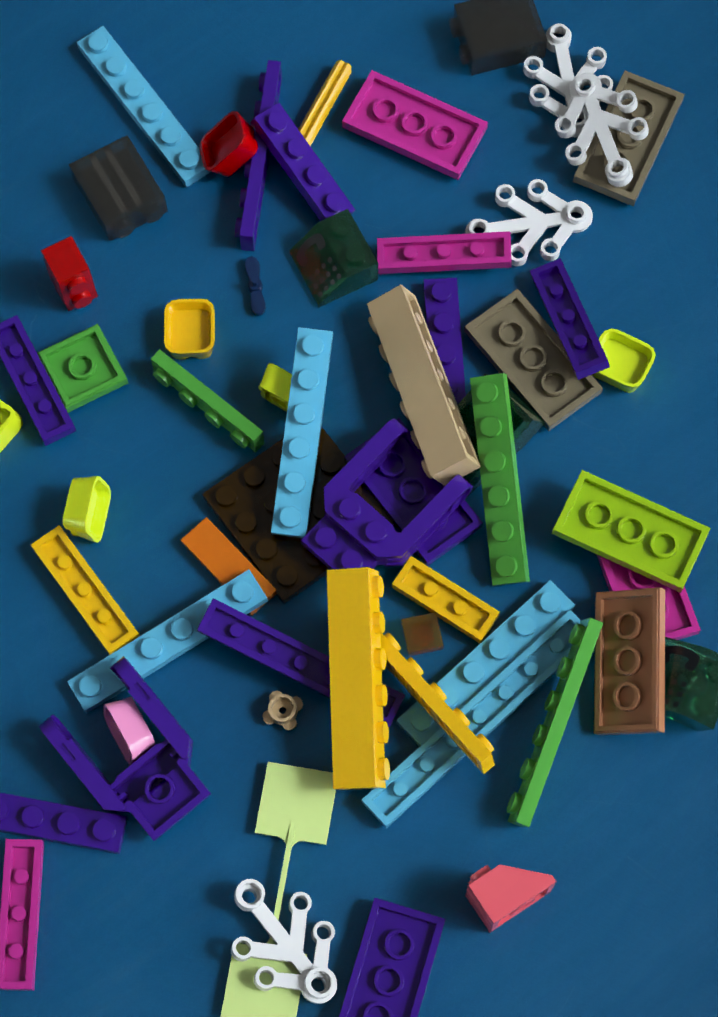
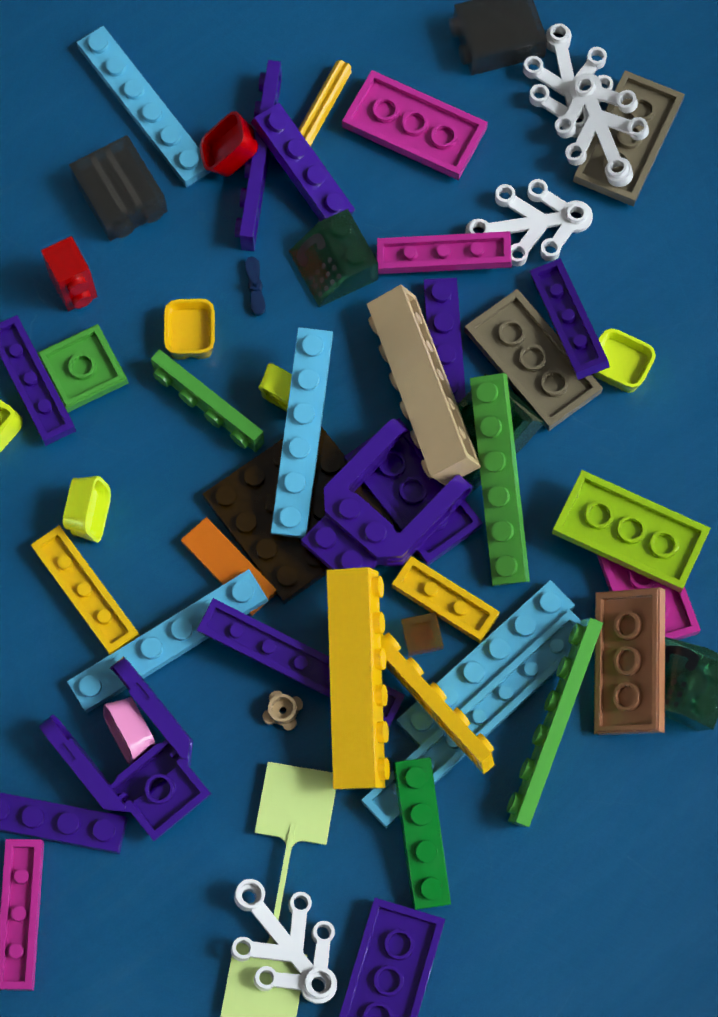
(421, 833): none -> green plate
(505, 892): coral slope -> none

